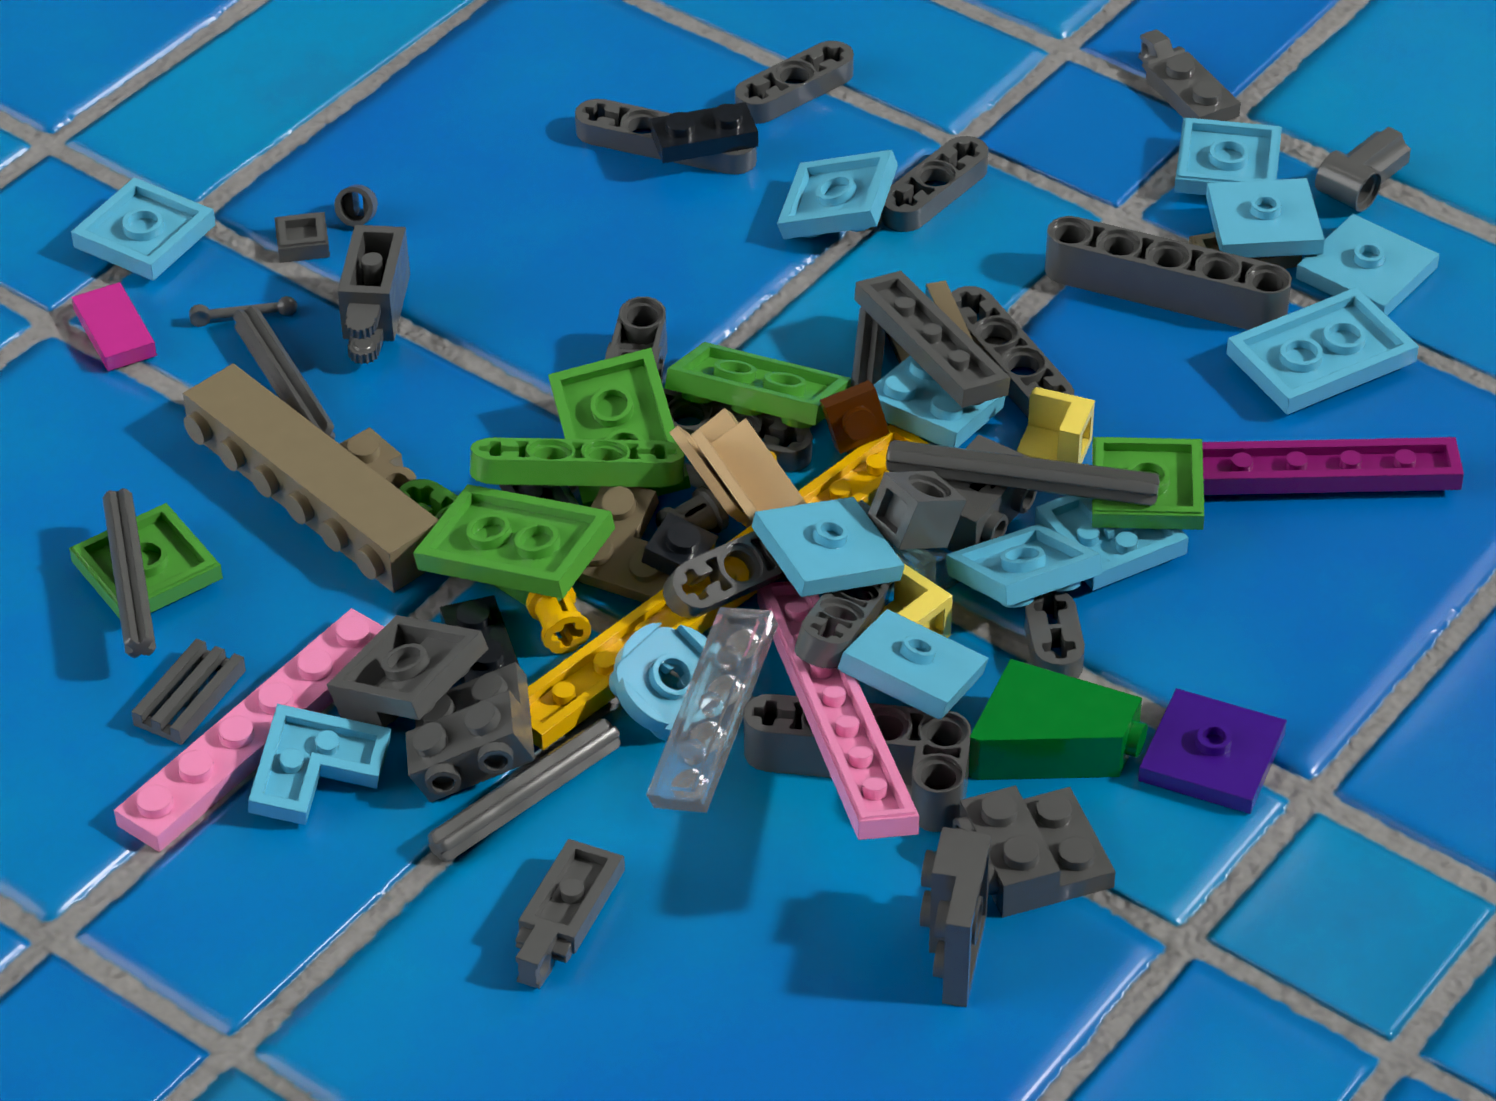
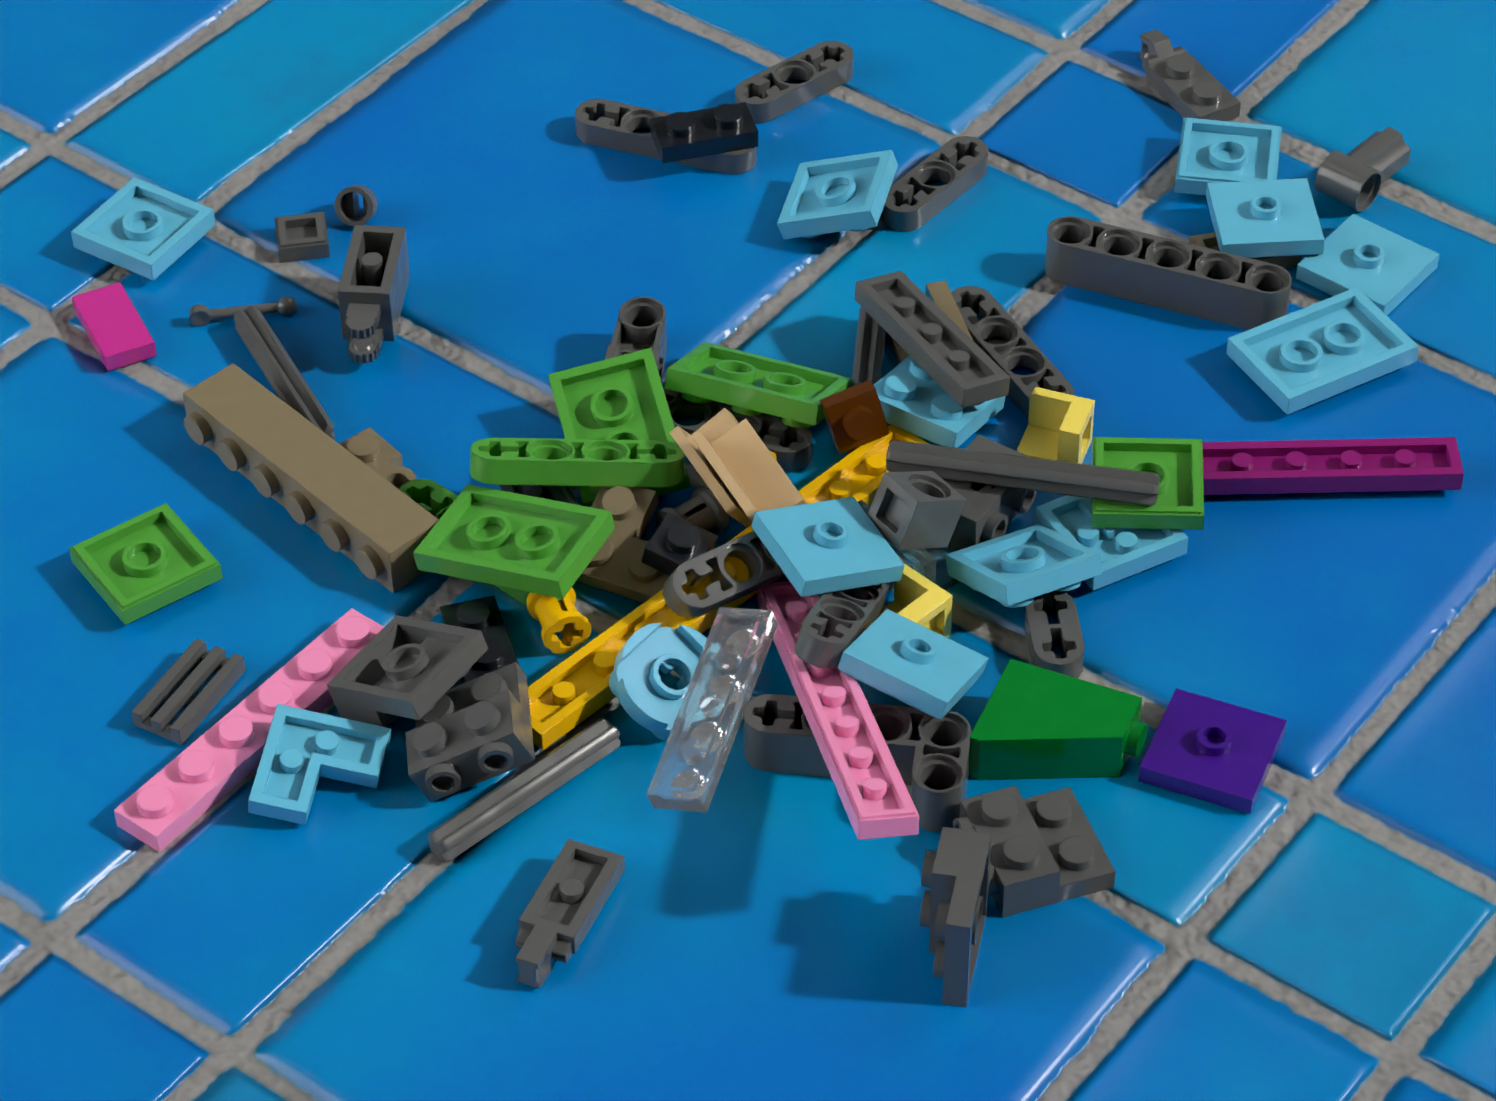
(129, 573): dark grey axle -> none

